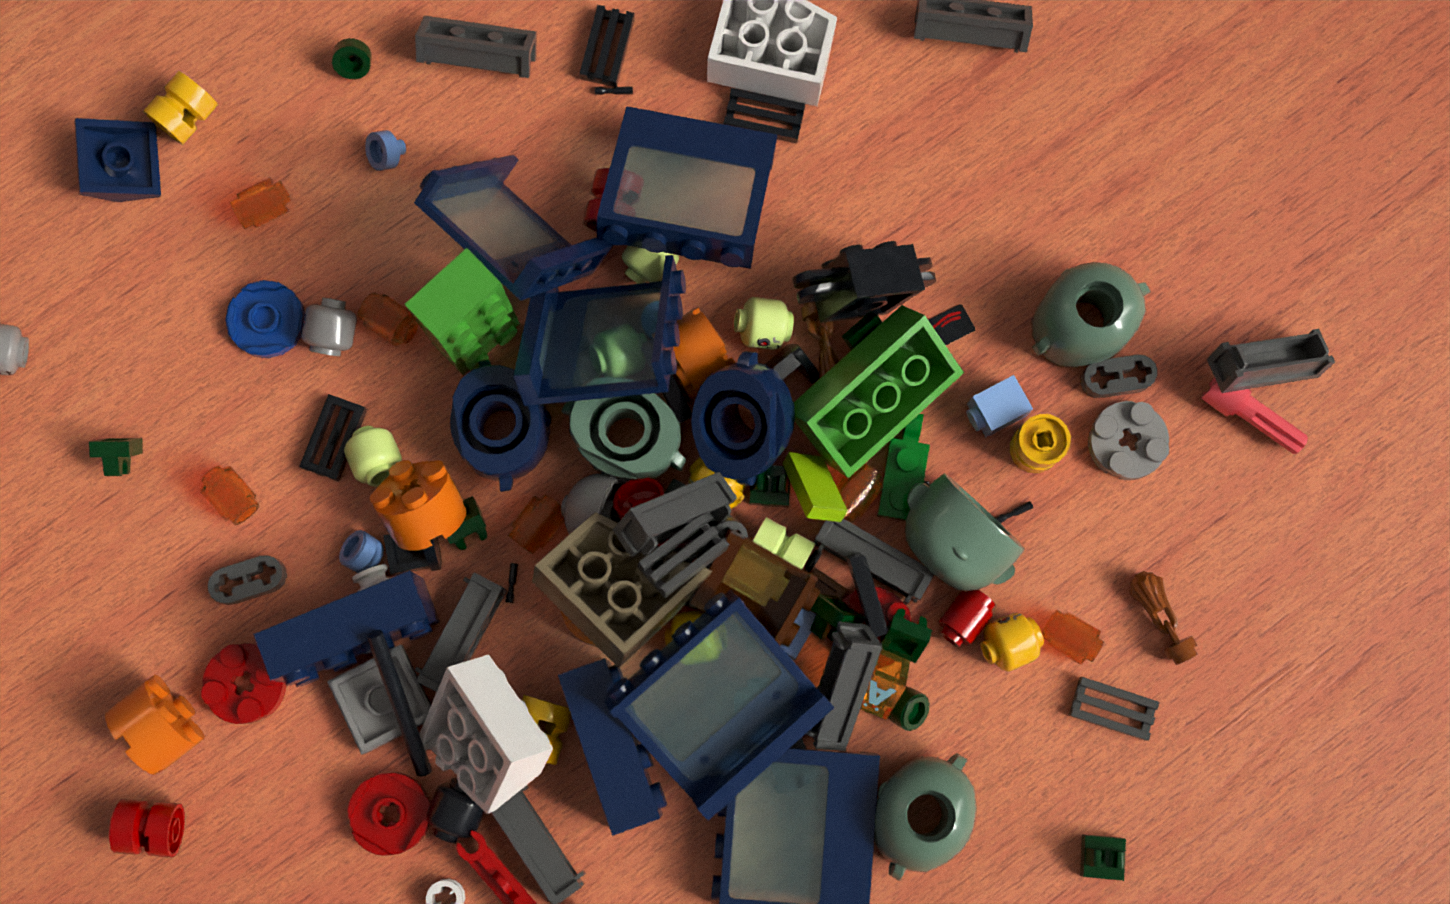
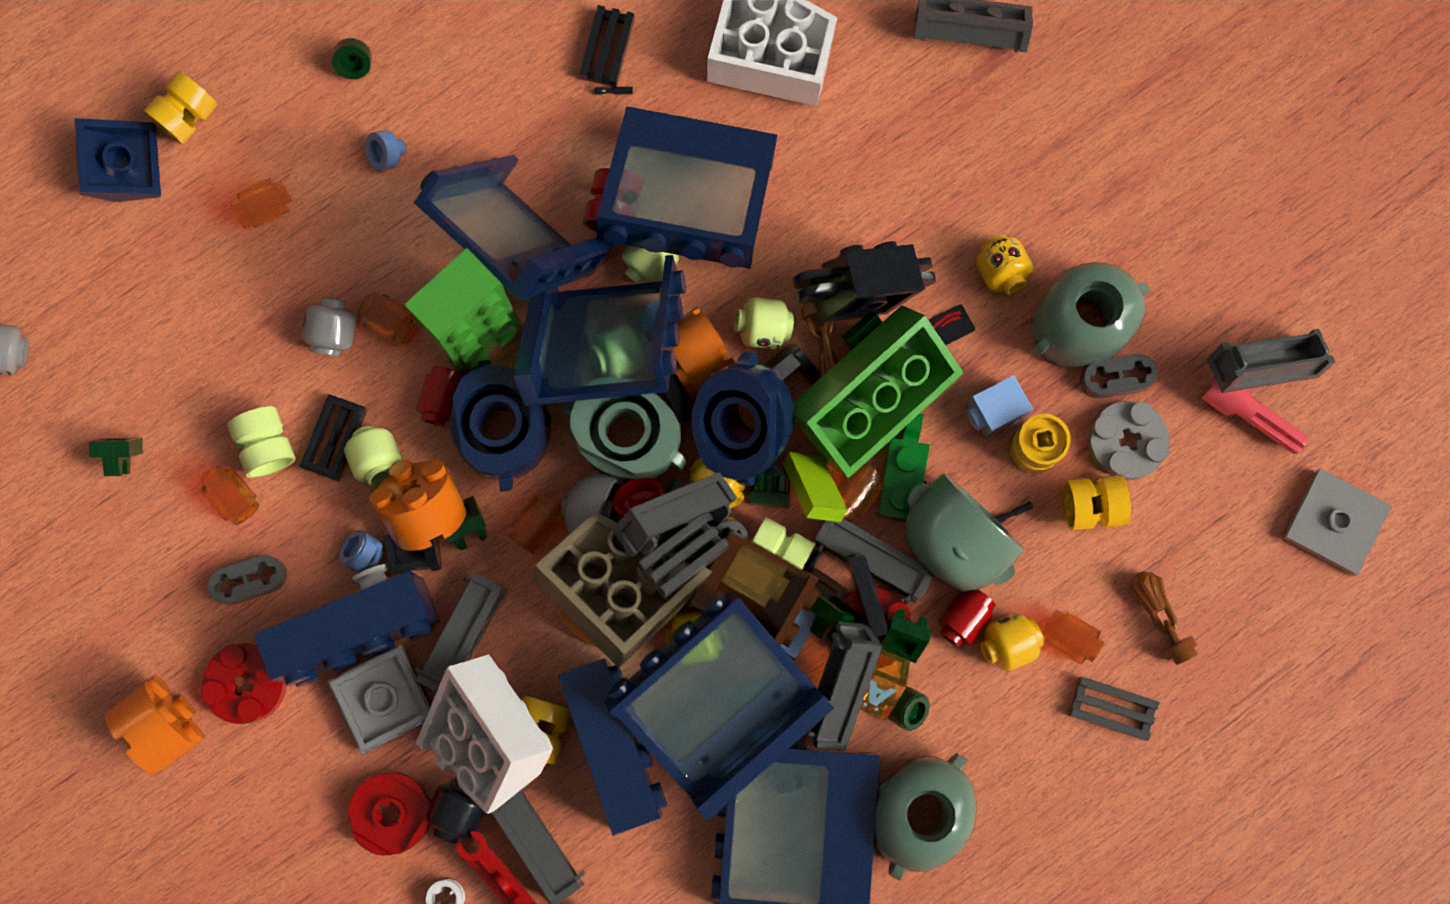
(141, 827): red wheel -> none
(259, 436): none -> yellowish green wheel
(275, 313): blue tile -> none
(399, 702): black bar -> none
(436, 395): none -> red brick
(475, 45): dark grey container -> none
(512, 580): black piece -> none
(765, 102): black tile -> none
(1004, 264): none -> yellow head
(1103, 857): dark green tile -> none
(1110, 501): none -> yellow wheel
(1336, 522): none -> light grey plate

